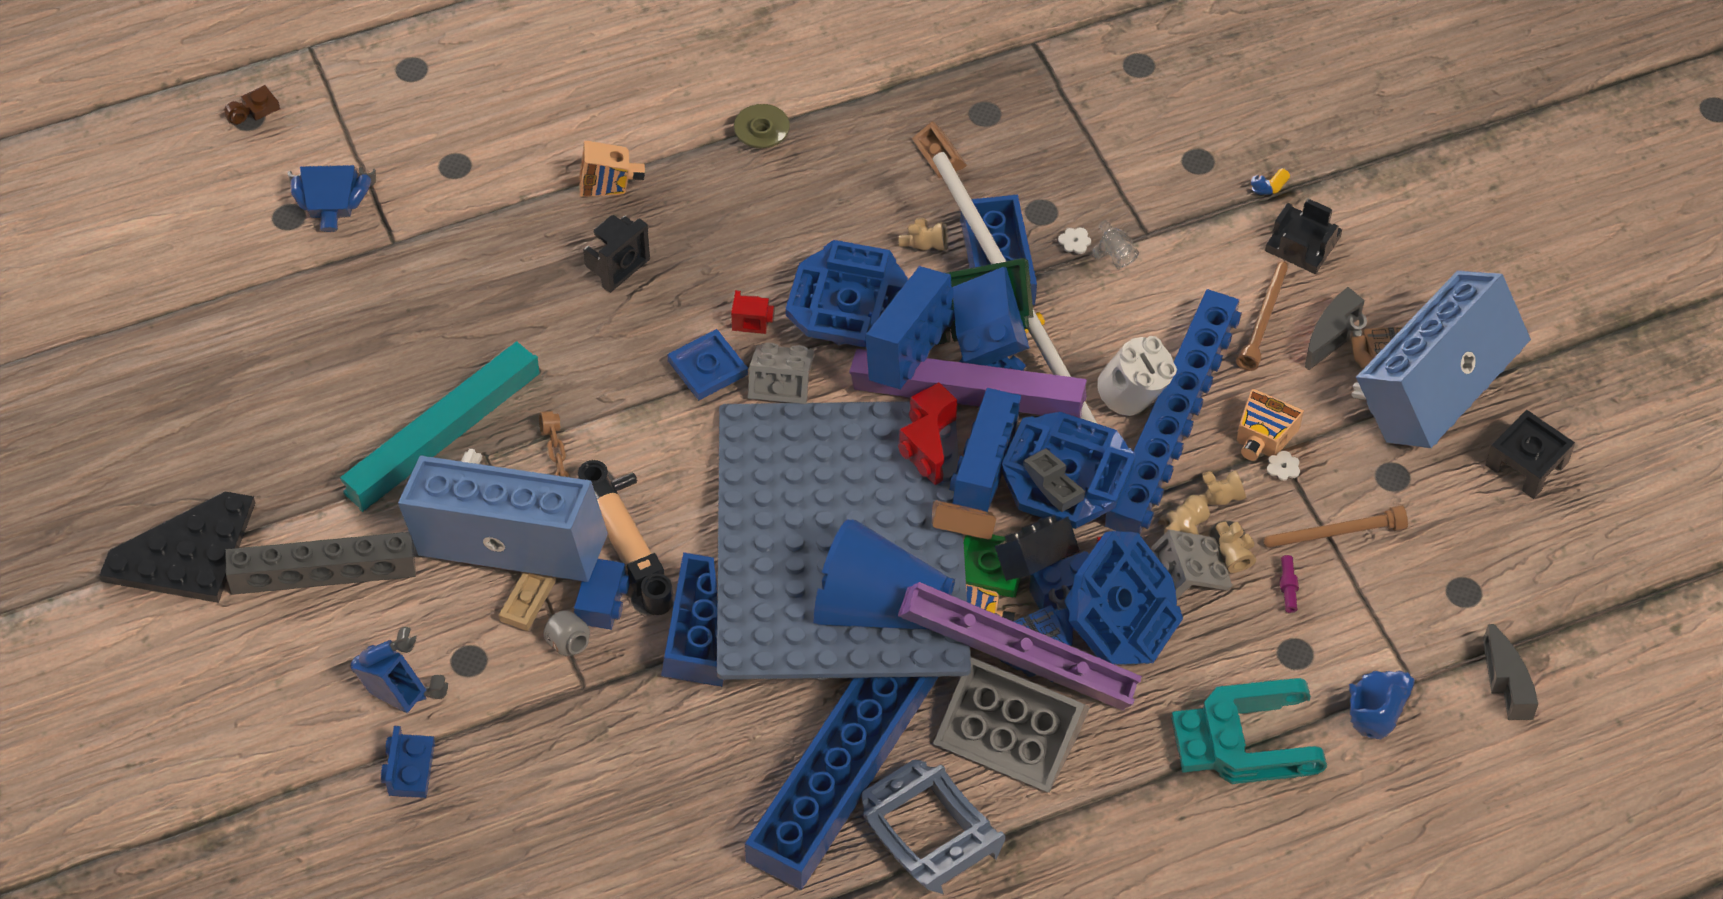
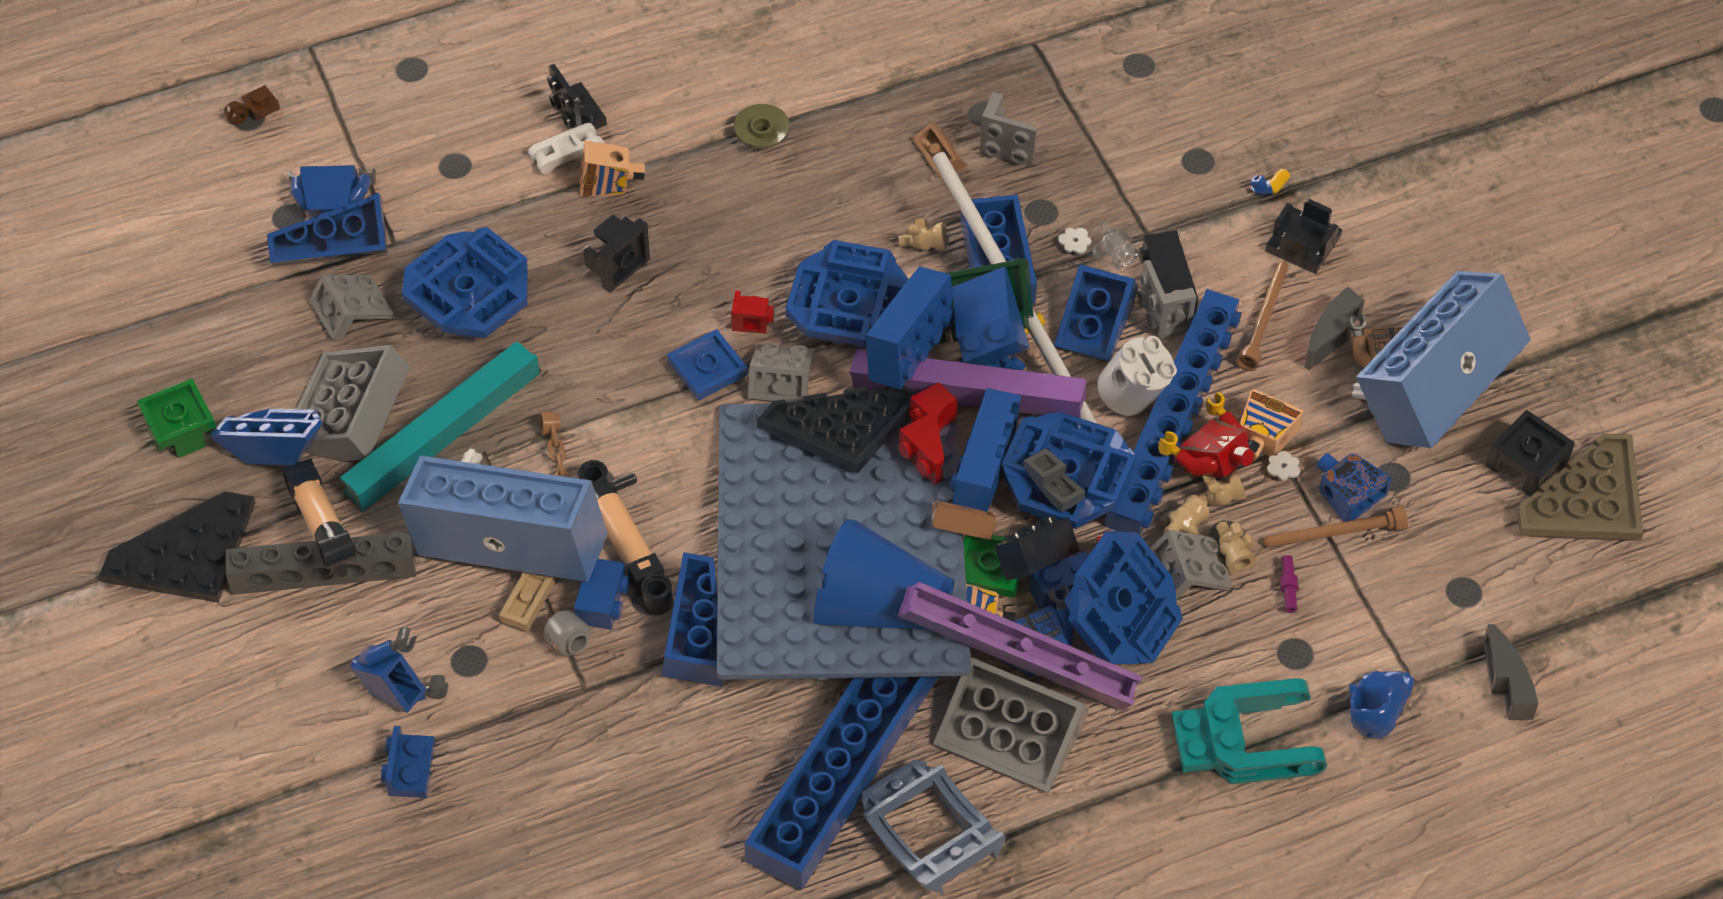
(177, 417): none -> green panel
(269, 435): none -> blue wedge
(311, 499): none -> black piece
(340, 233): none -> blue wedge
(346, 298): none -> light grey bracket
(353, 399): none -> light grey slope
(468, 283): none -> blue piece
(563, 146): none -> white plate
(573, 102): none -> black bracket
(840, 427): none -> black plate
(1006, 137): none -> light grey bracket
(1096, 313): none -> blue slope
(1166, 313): none -> light grey bracket
(1168, 261): none -> black brick
(1215, 447): none -> red torso
(1352, 485): none -> blue torso
(1590, 496): none -> dark tan plate

